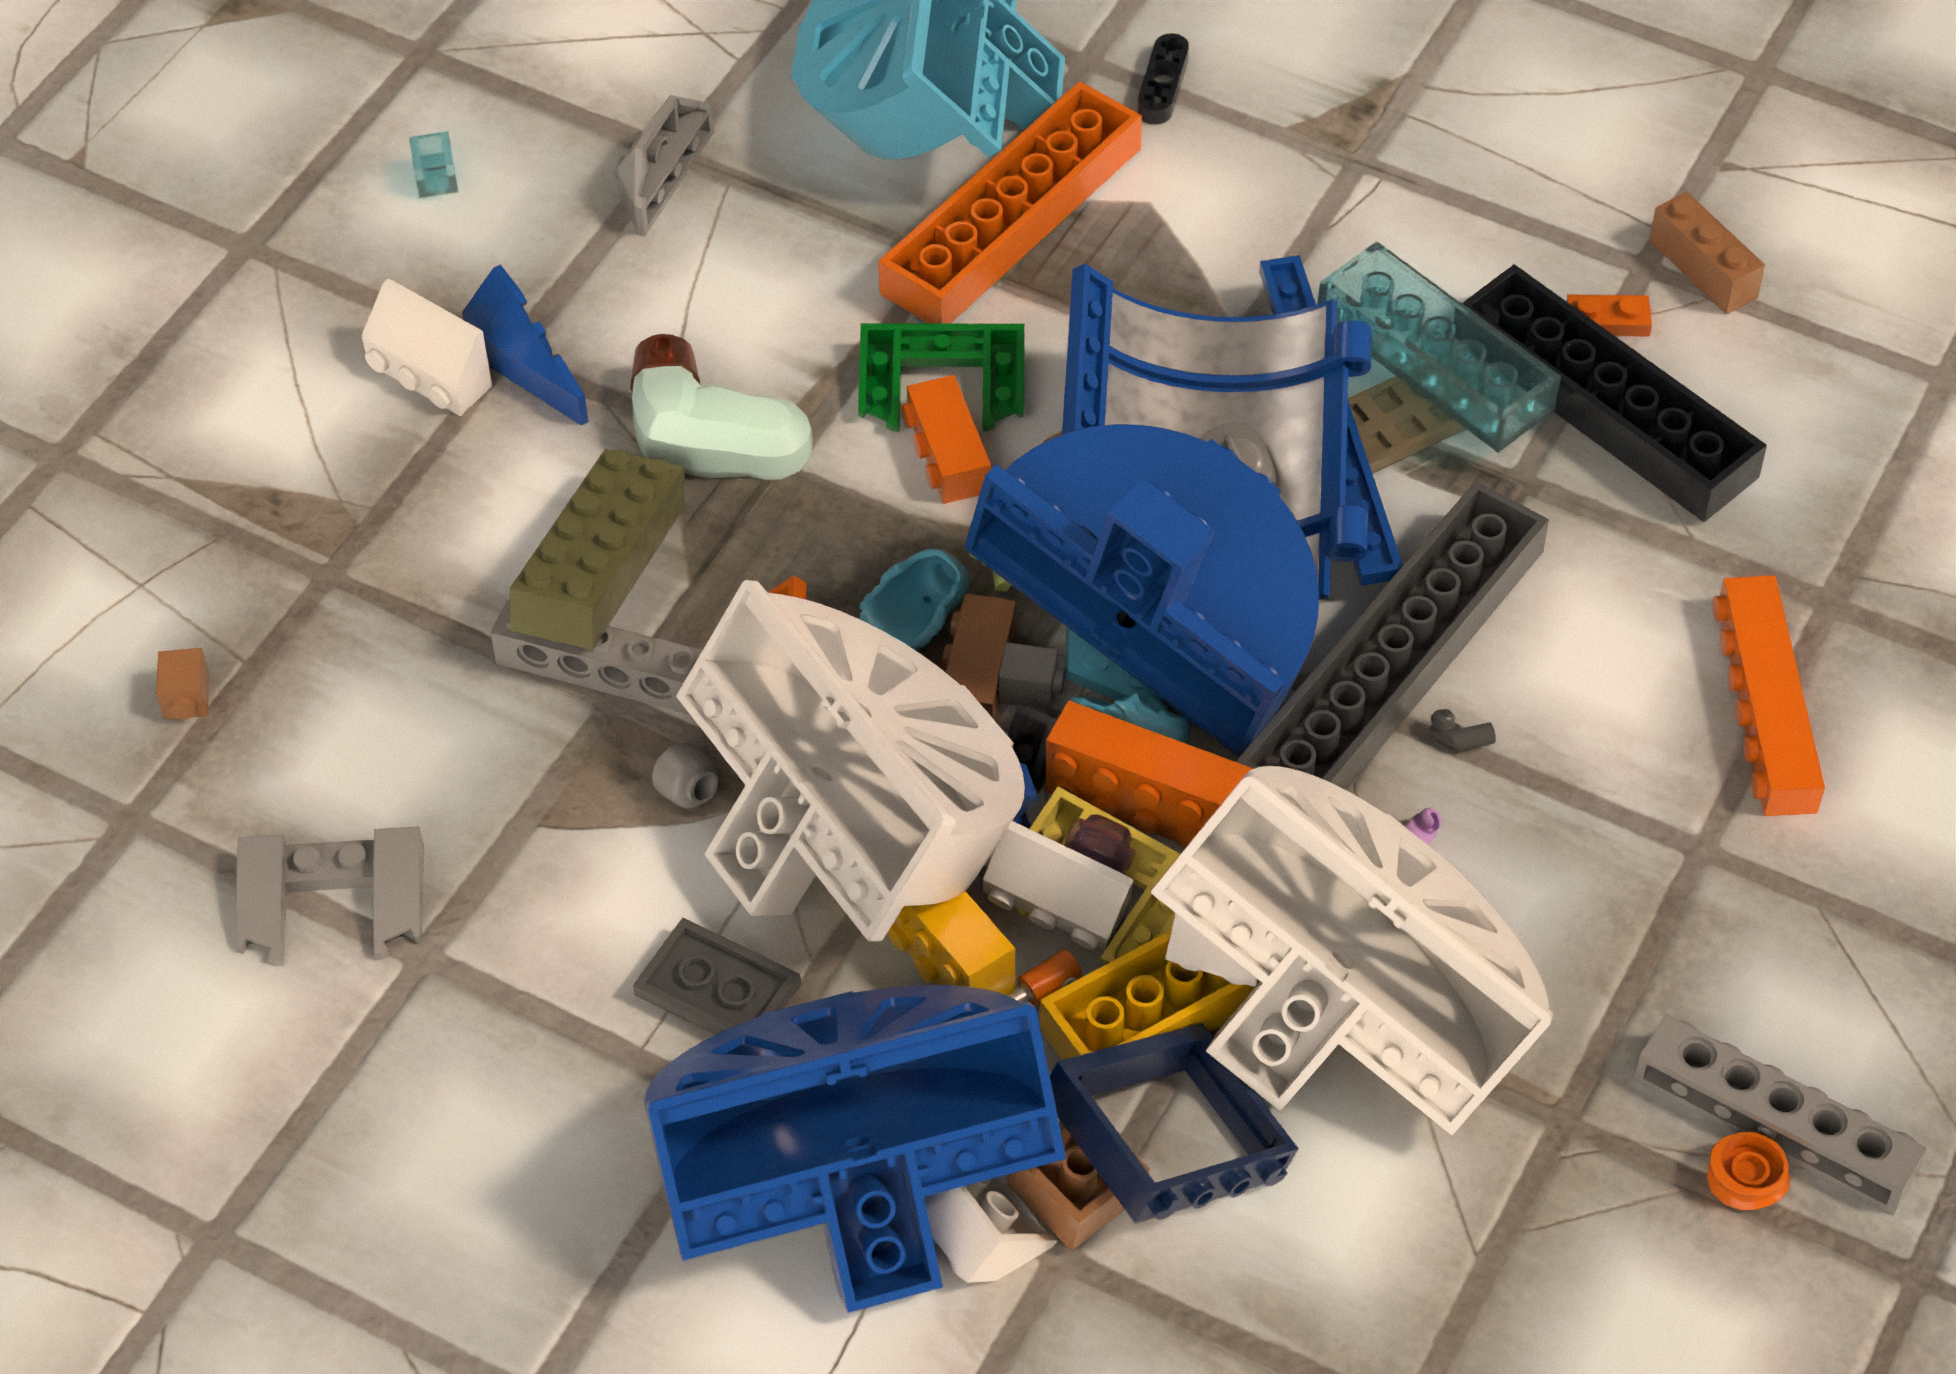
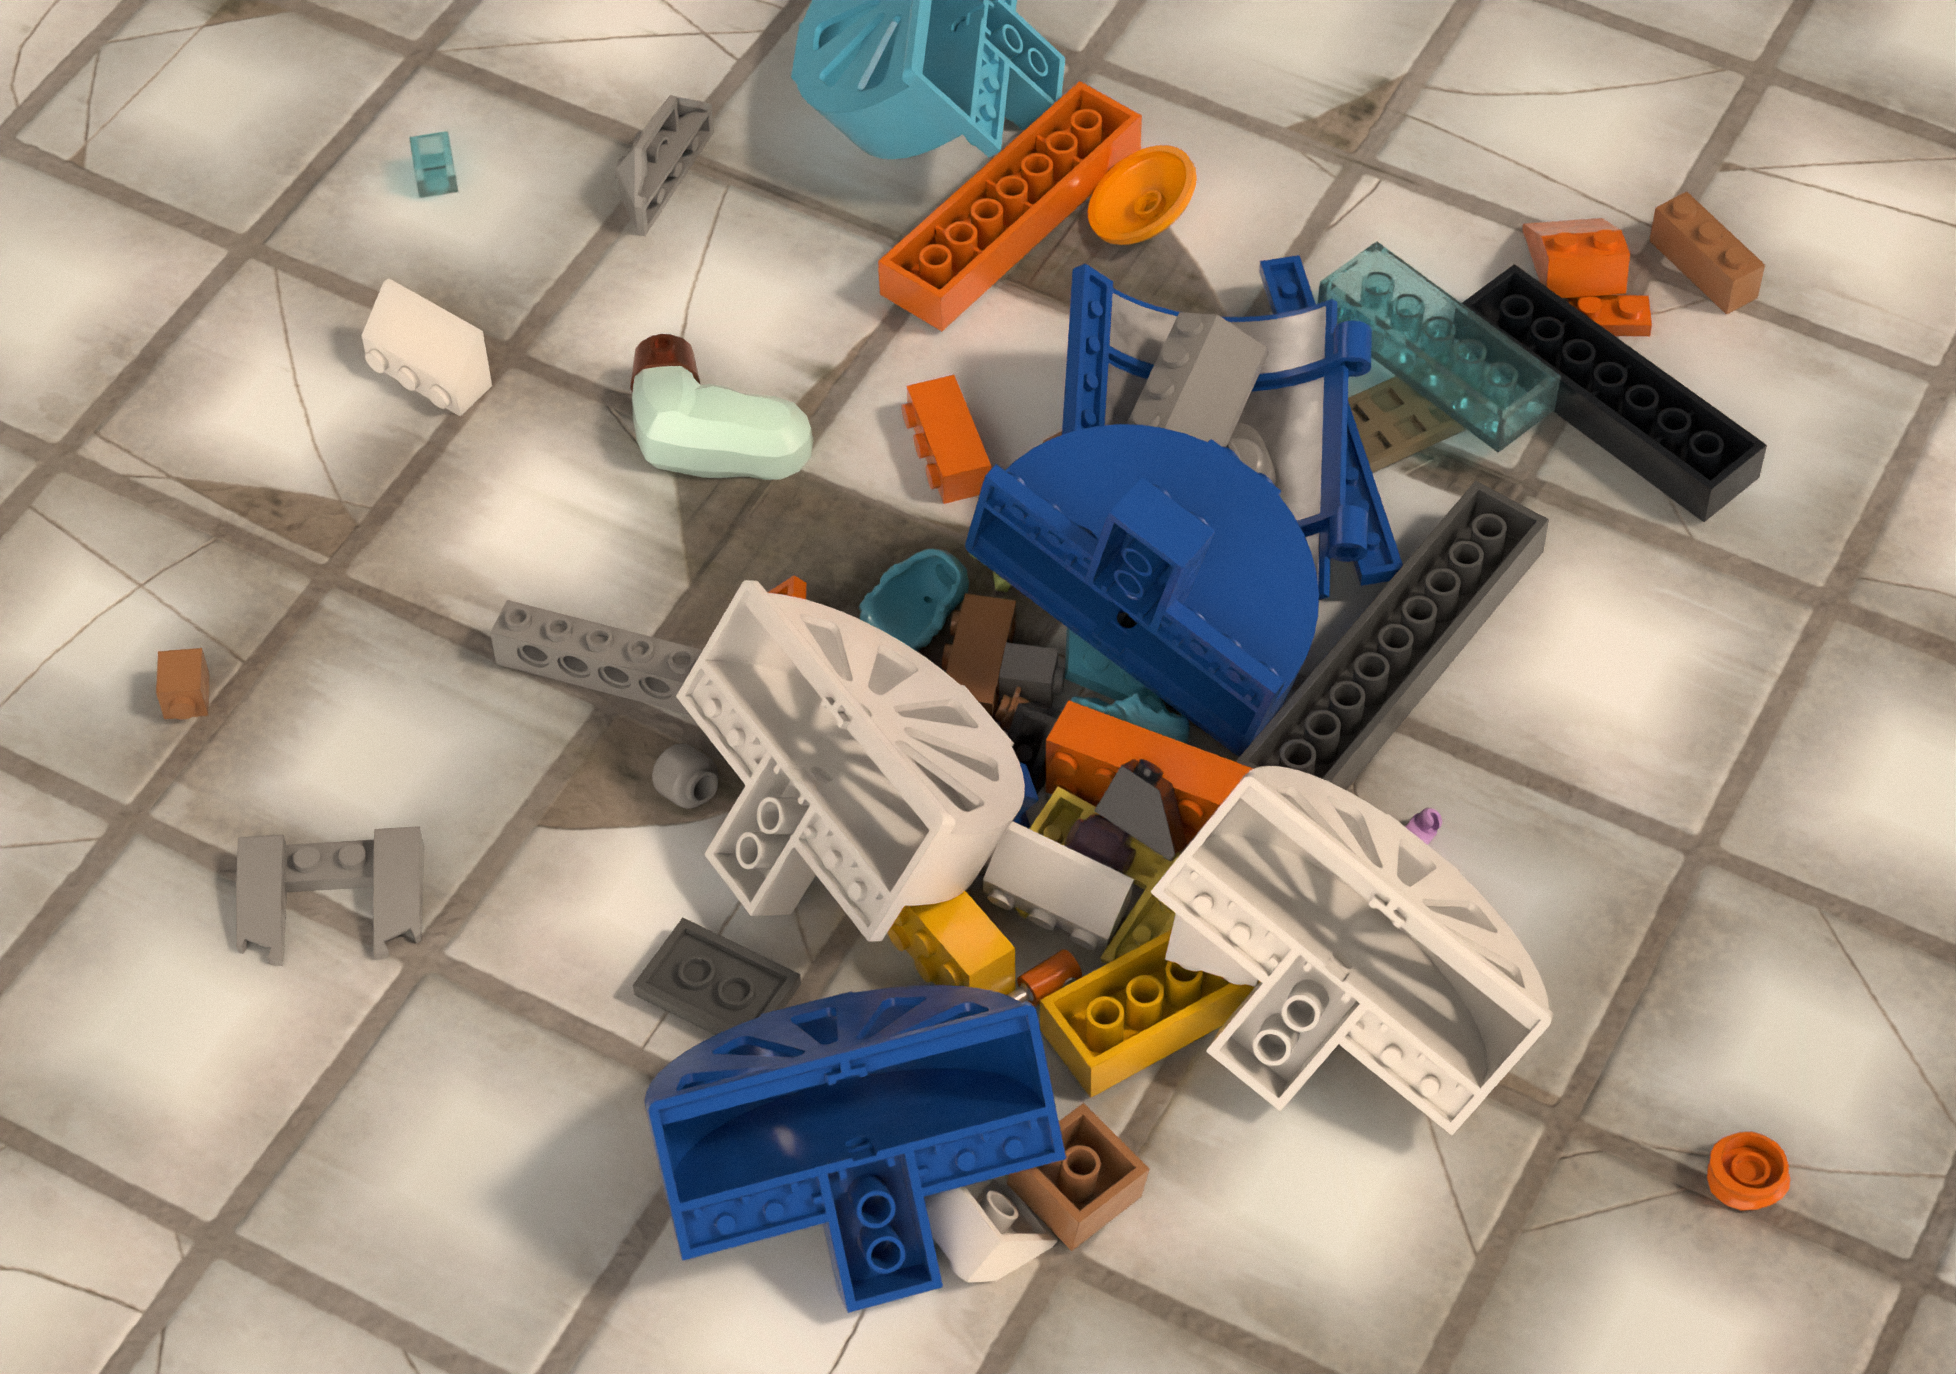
(521, 348): blue wedge -> none
(597, 549): olive brick -> none
(897, 345): green wedge -> none
(1007, 708): none -> medium nougat plate
(1142, 195): none -> light orange dish
(1145, 808): none -> black slope
(1153, 1057): dark blue window -> none
(1160, 66): black beam -> none
(1201, 378): none -> light grey slope
(1457, 736): dark grey arm -> none
(1579, 256): none -> orange slope
(1769, 696): orange brick -> none
(1832, 1156): light grey brick -> none

